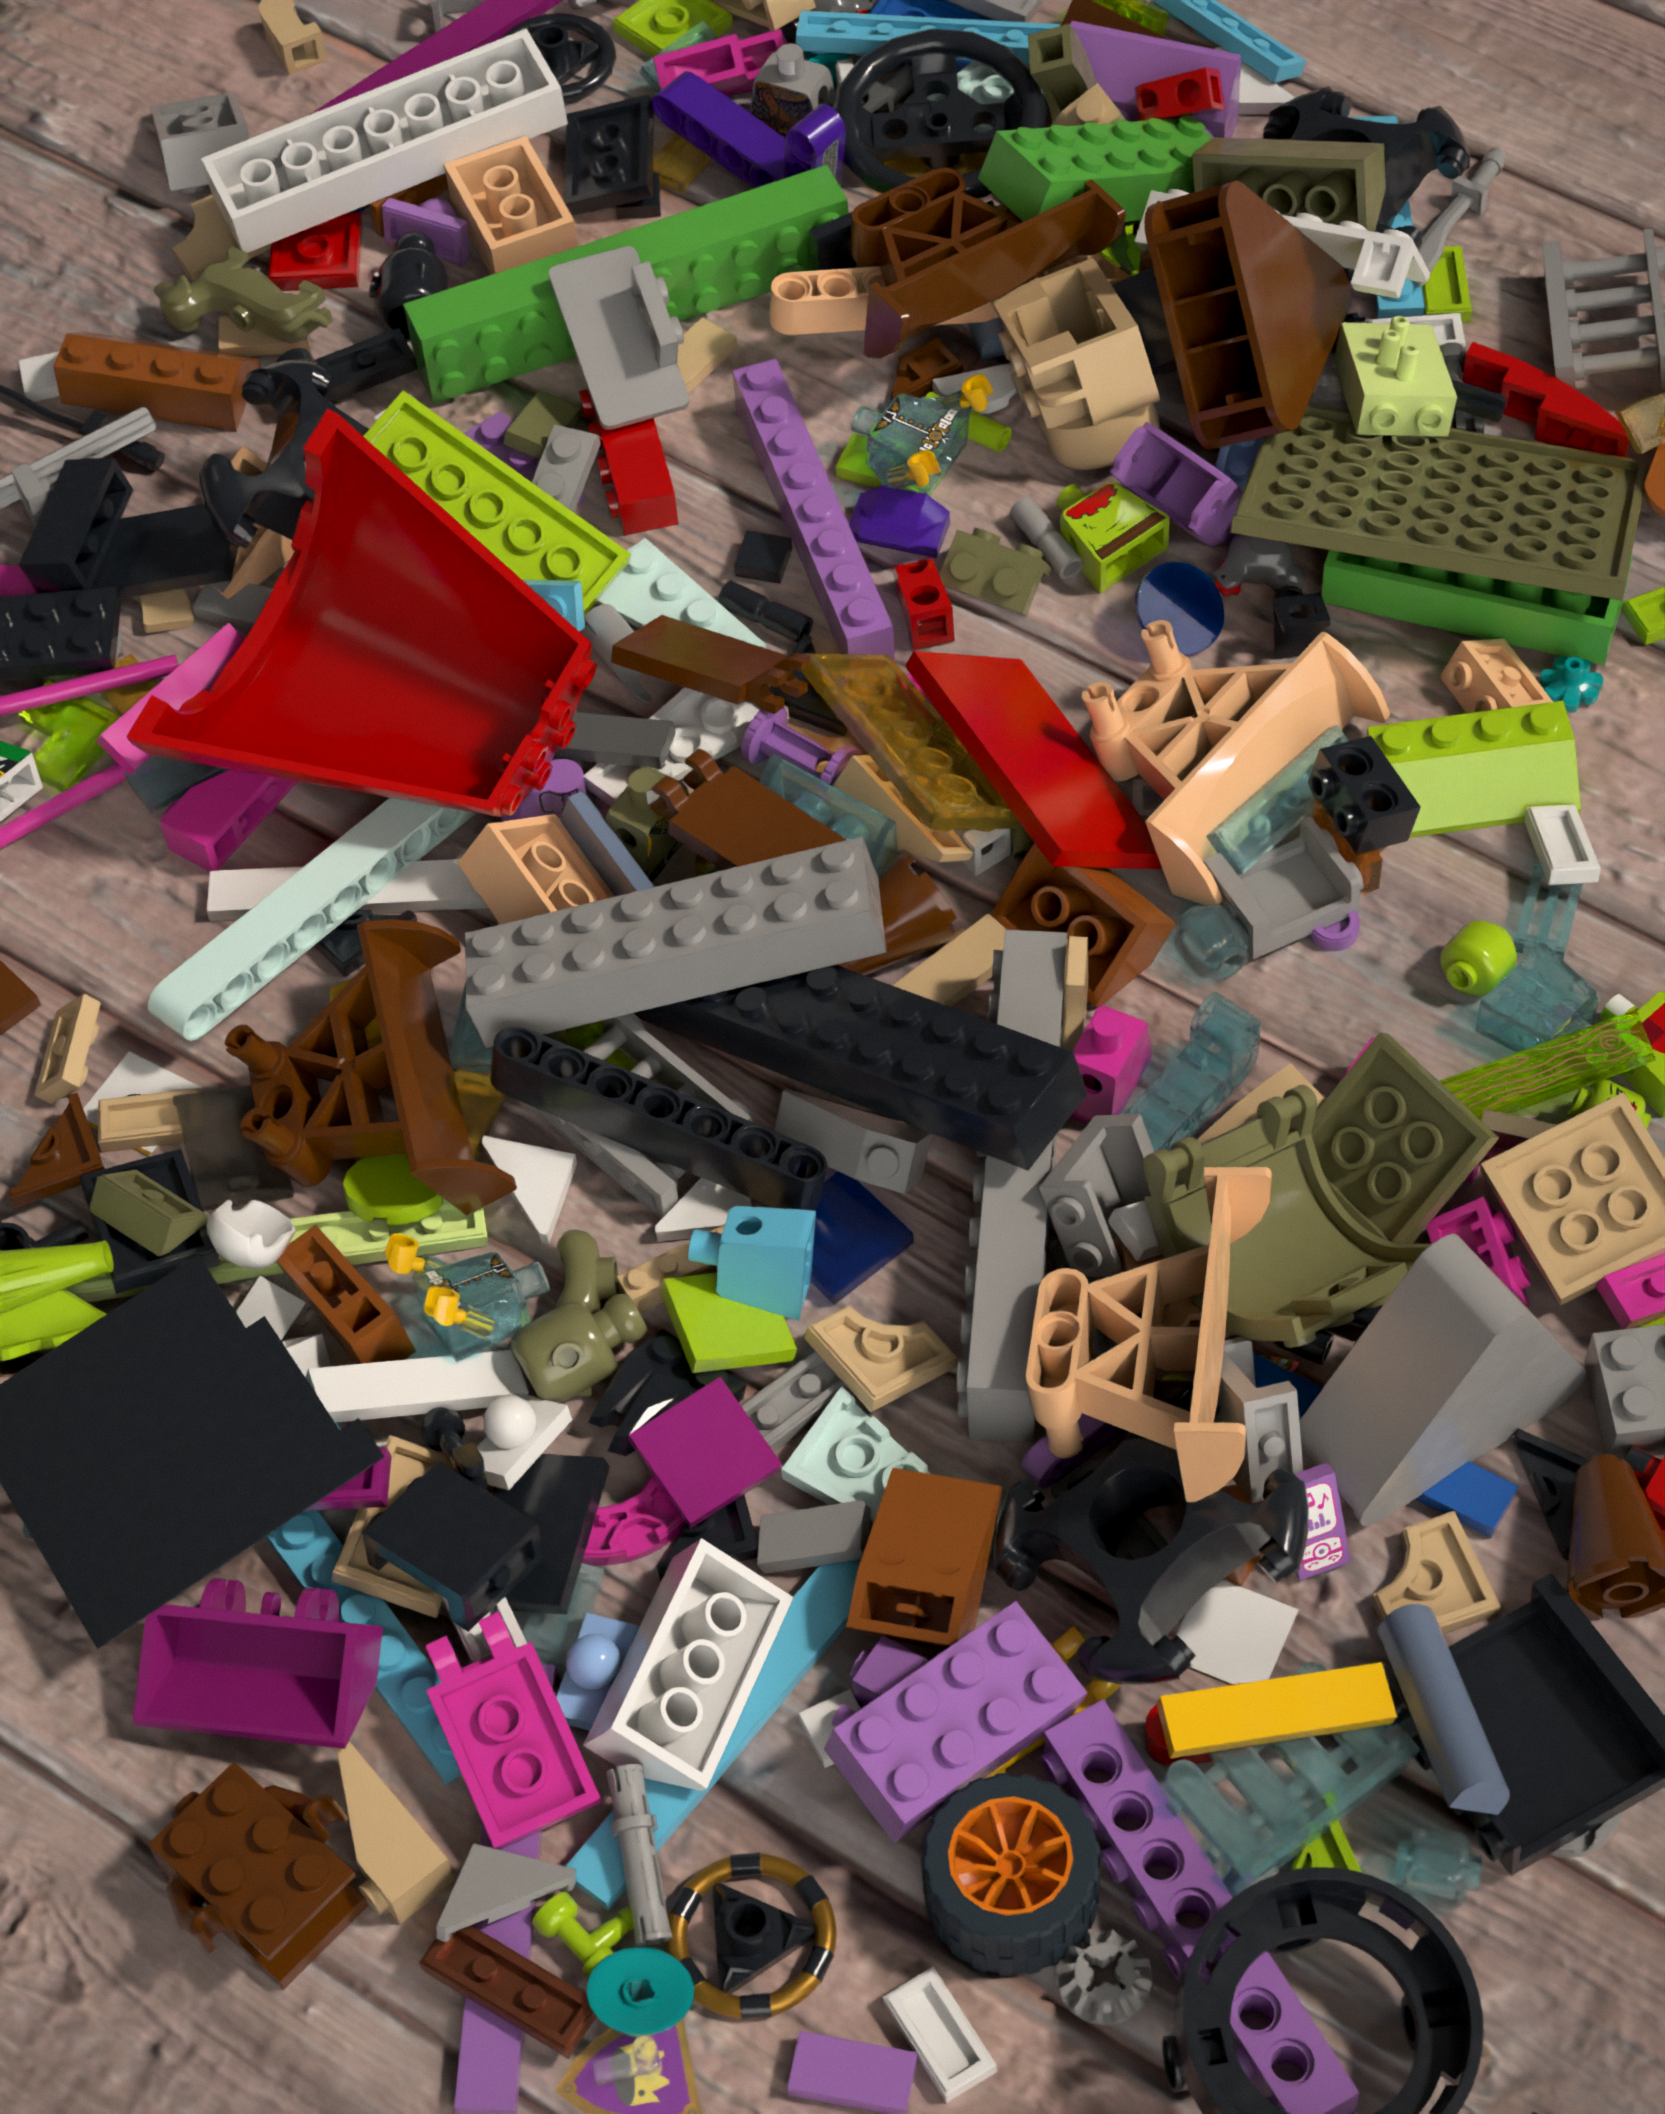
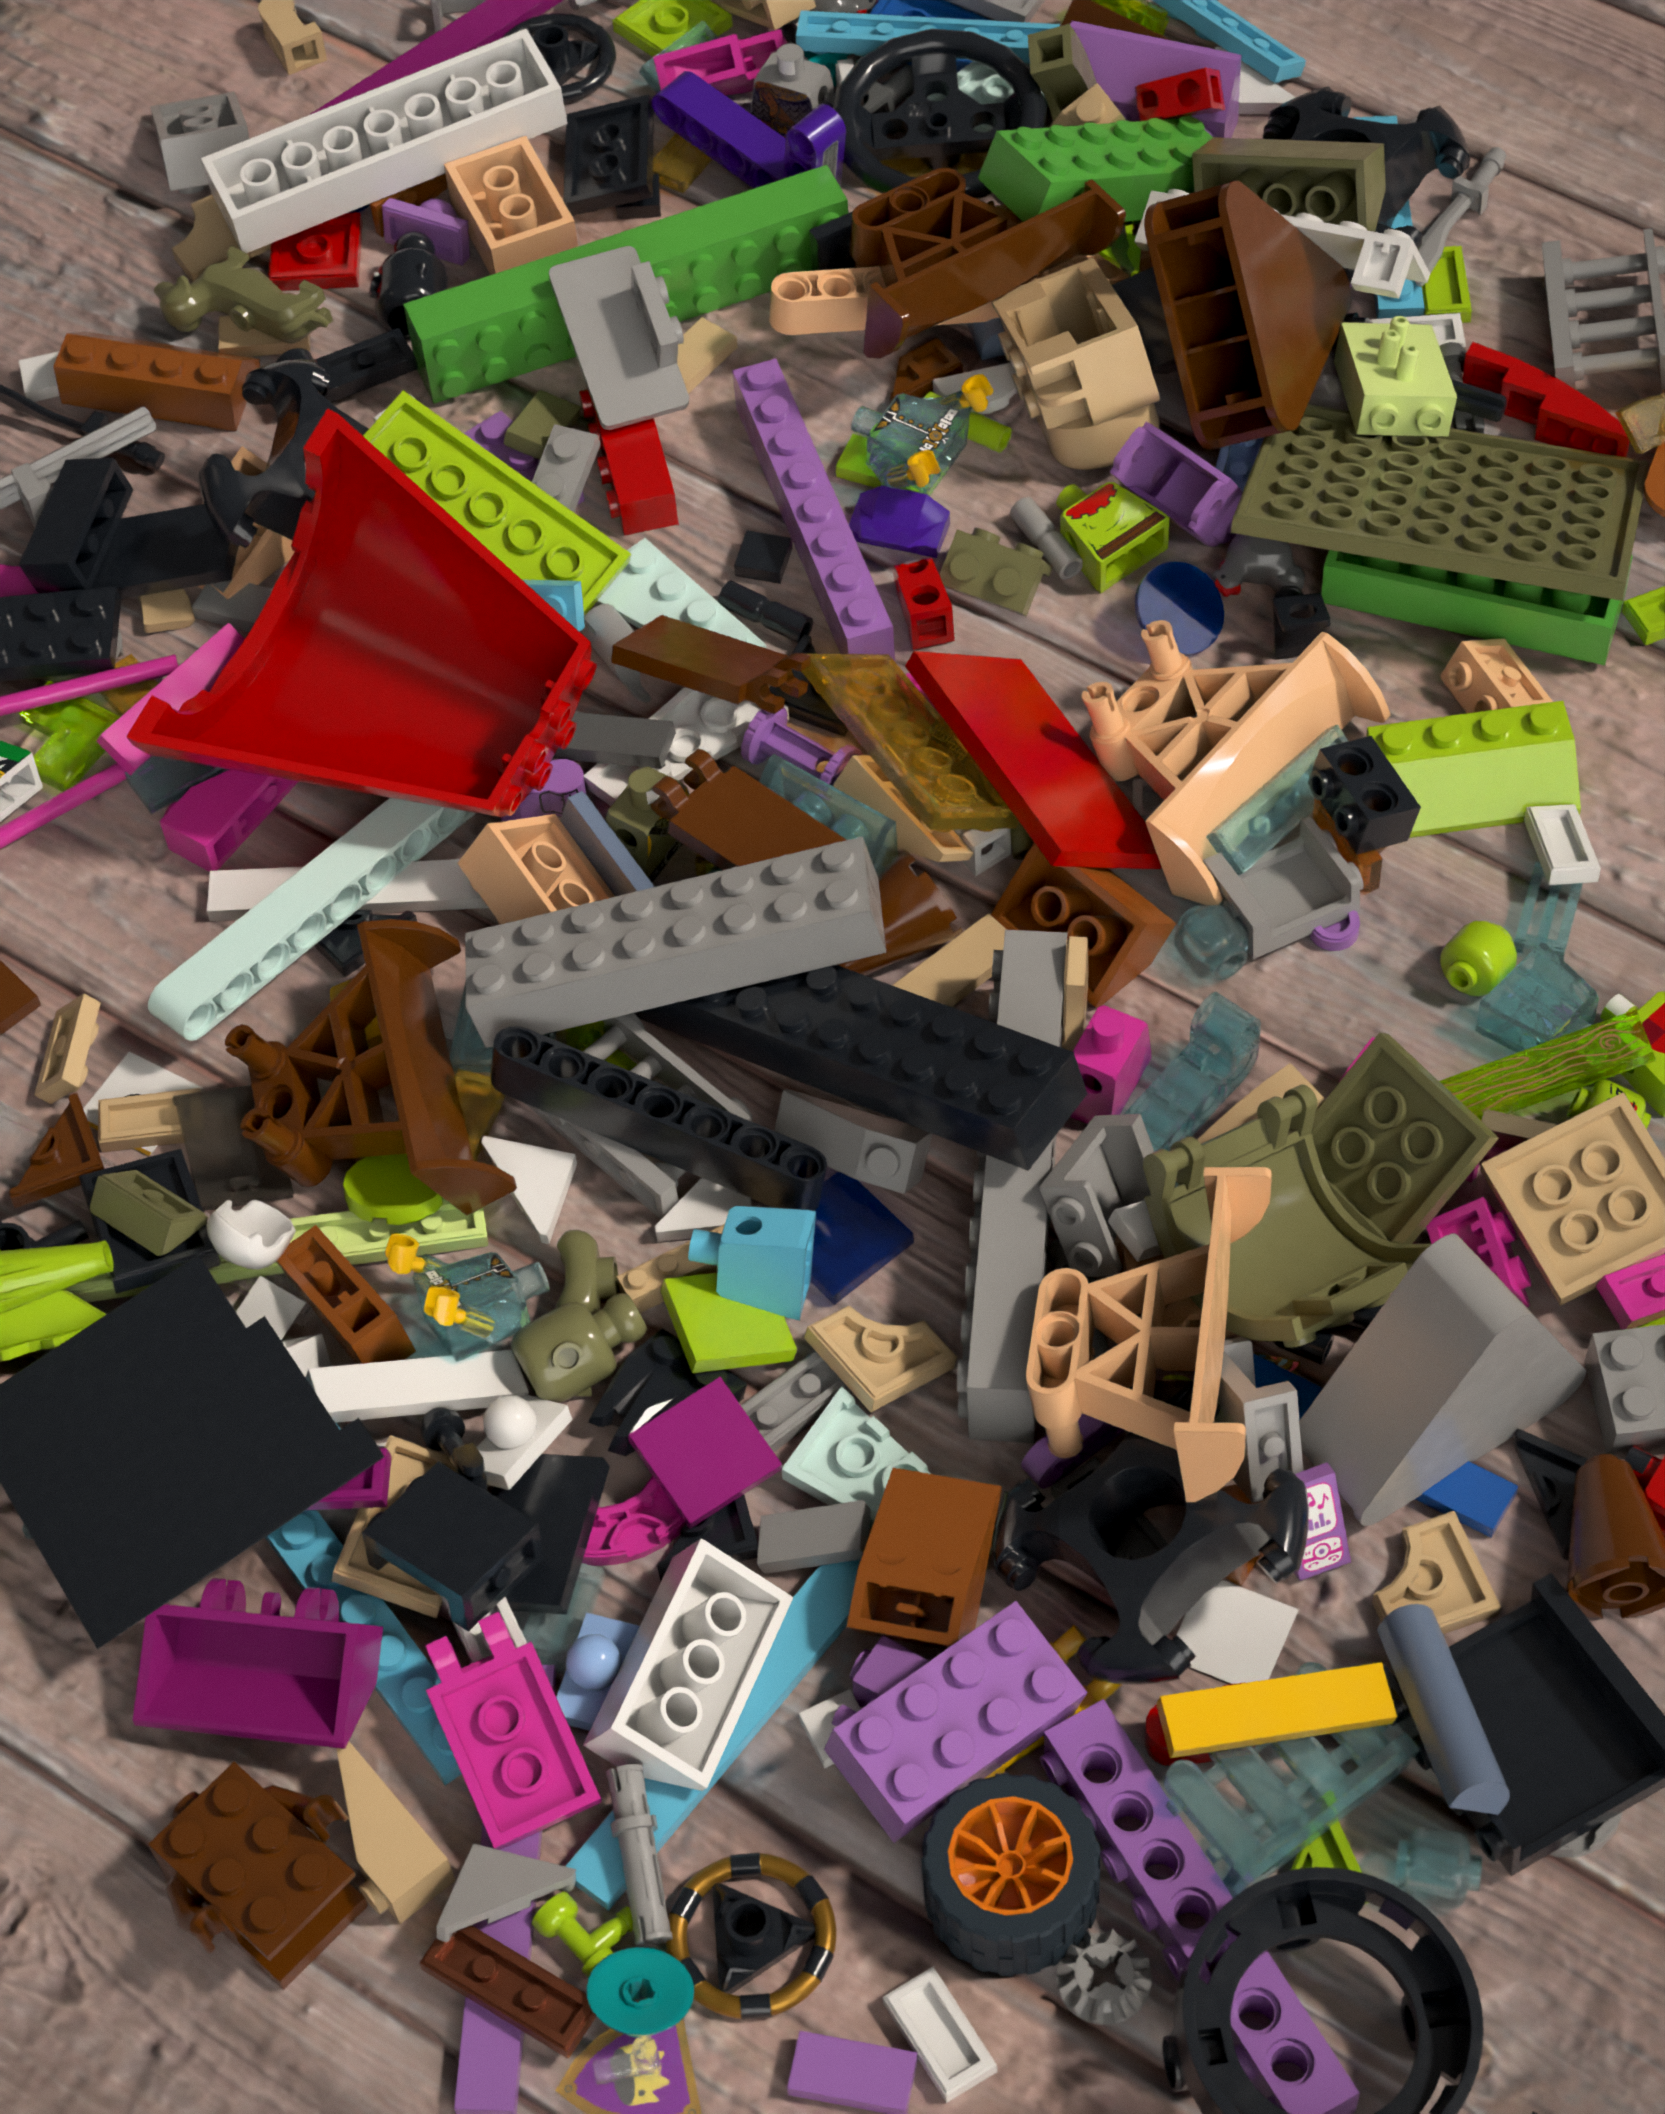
(1571, 682): teal plant -> none

